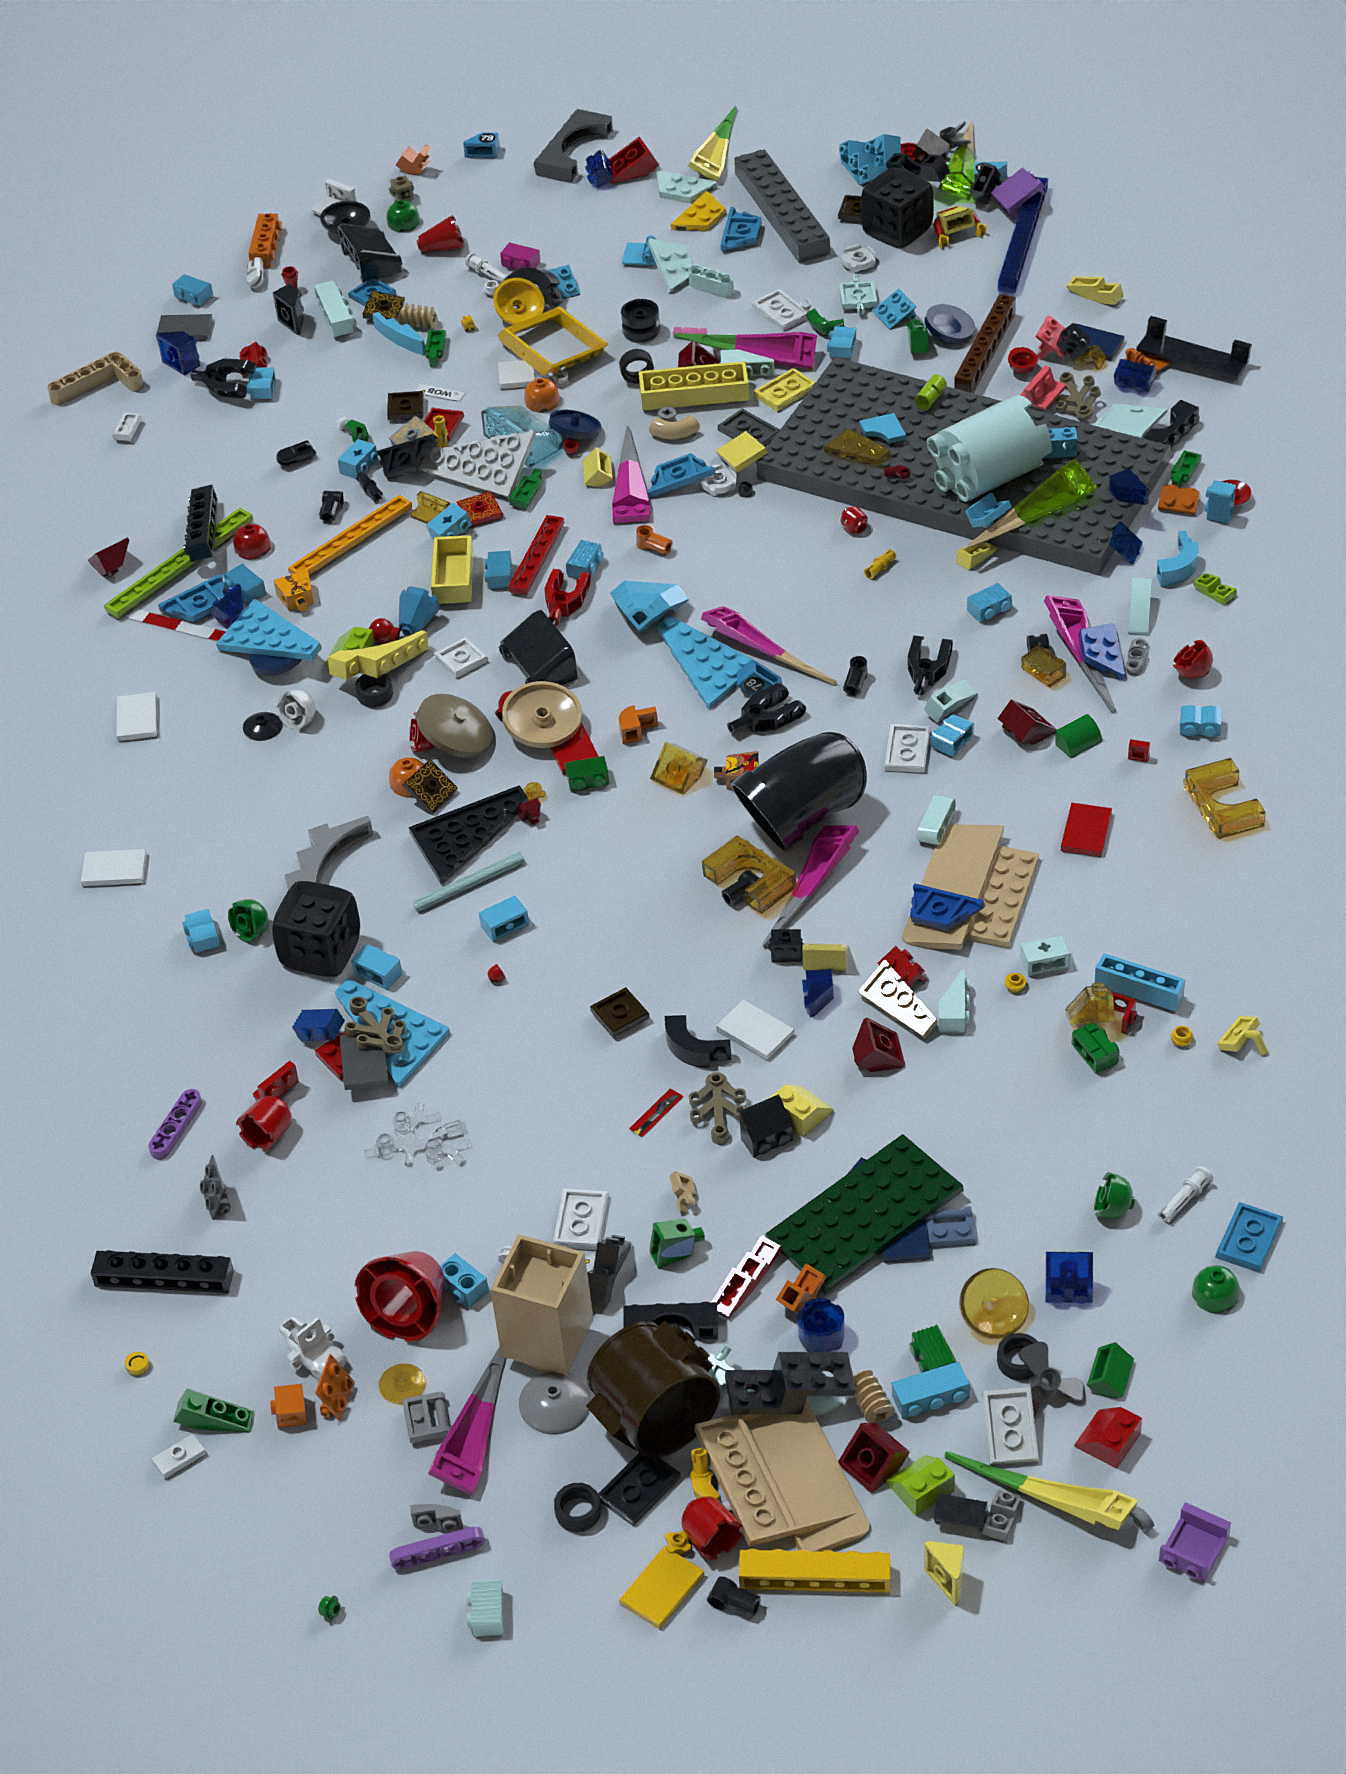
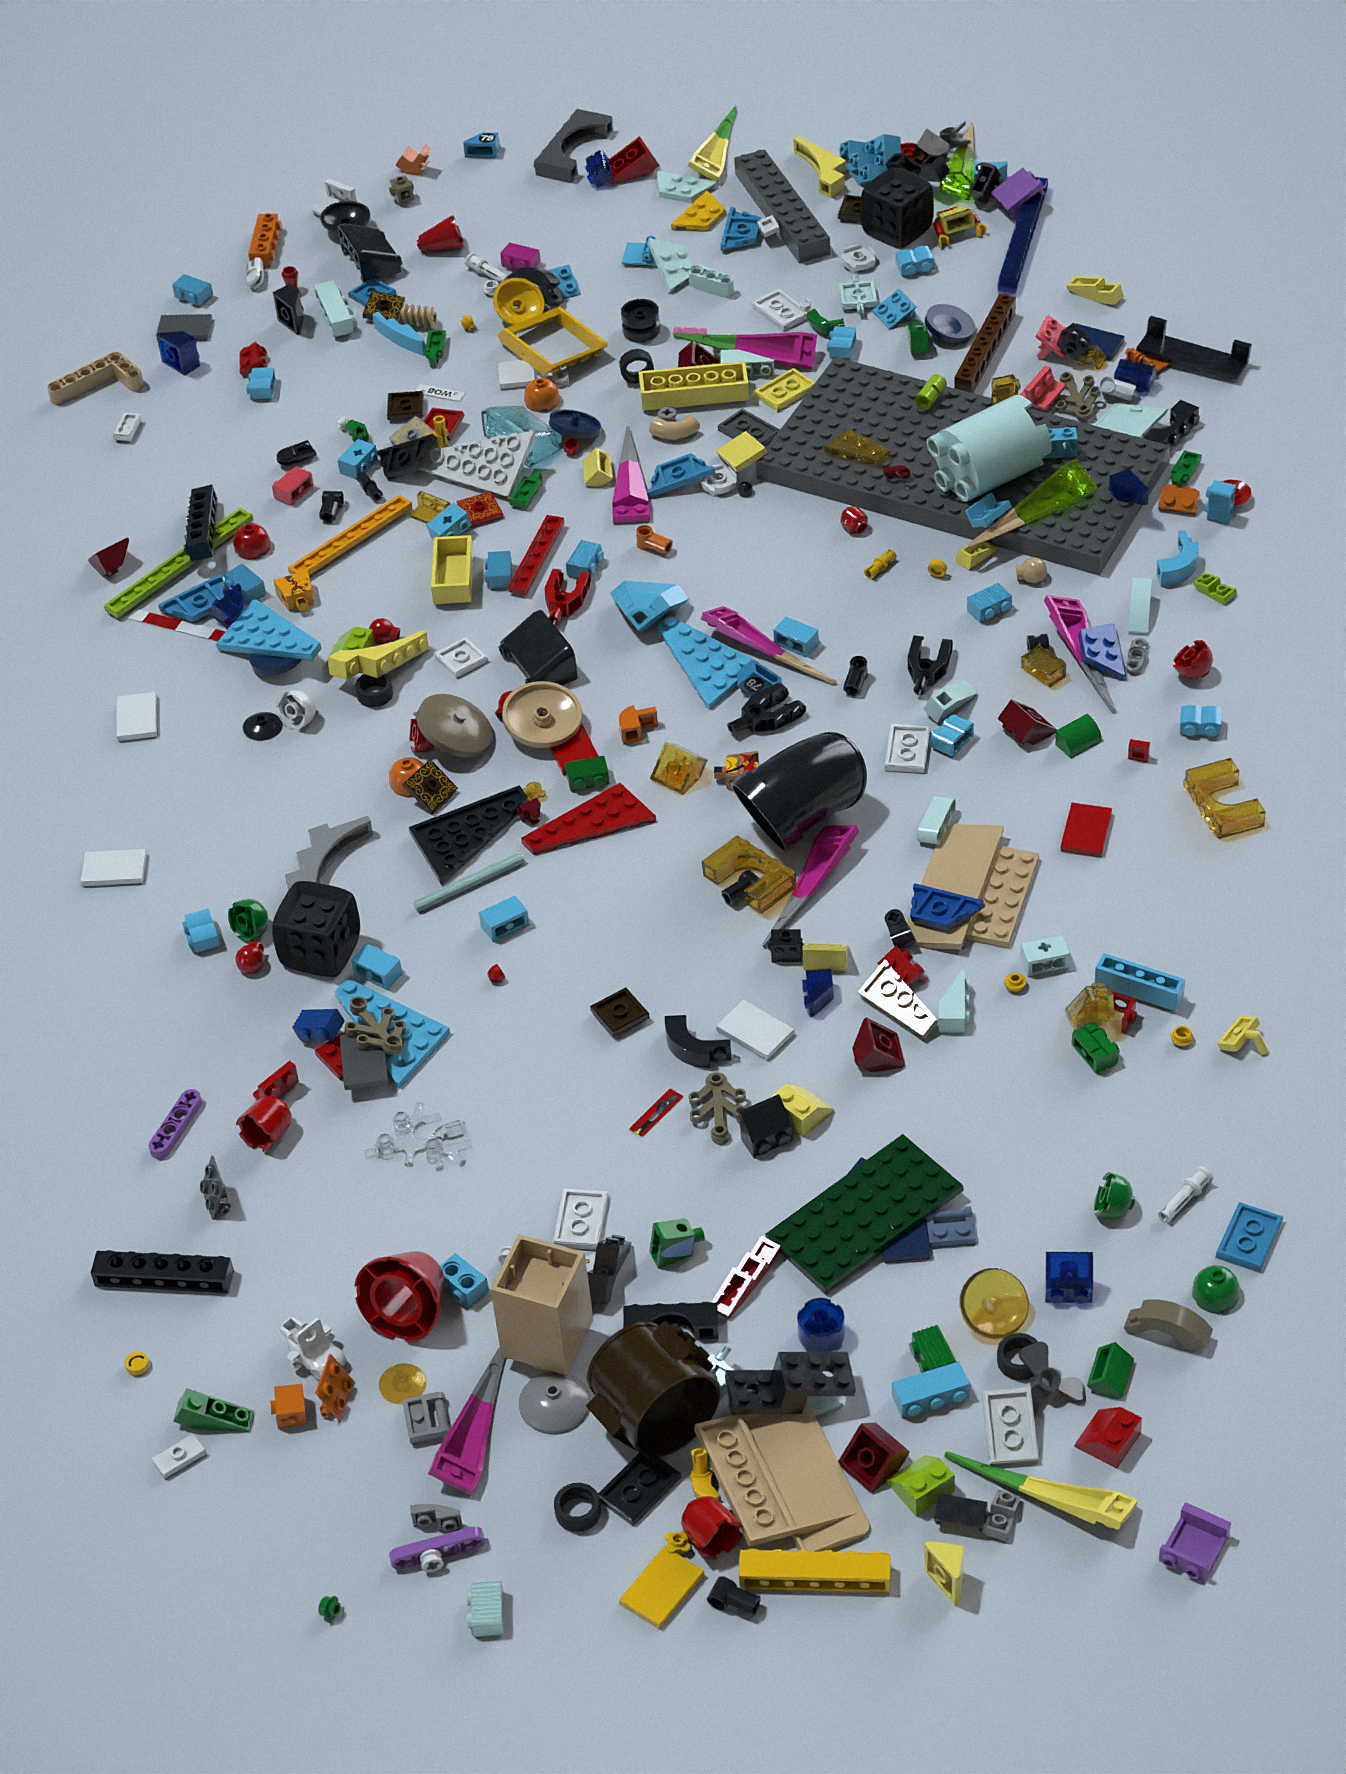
(216, 375): black piece -> none
(250, 957): none -> red piece
(292, 485): none -> coral brick
(402, 216): green cylinder -> none
(416, 609): dark azure cone -> none
(431, 1560): none -> white bush
(591, 819): none -> red wing
(683, 1187): tan plate -> none
(768, 227): none -> white panel
(796, 636): none -> medium azure brick
(802, 1290): orange brick -> none
(828, 166): none -> light yellow arch
(871, 1398): tan piece -> none
(883, 426): medium azure tile -> none
(899, 929): none -> black piece
(915, 260): none -> medium azure brick
(937, 568): none -> yellow tile
(1004, 387): none -> clear yellow brick
(1022, 360): red piece -> none
(1032, 570): none -> tan piece
(1119, 388): none -> white piece
(1125, 543): clear blue piece -> none
(1142, 1520): light grey tile -> none
(1172, 1319): none -> dark tan arch

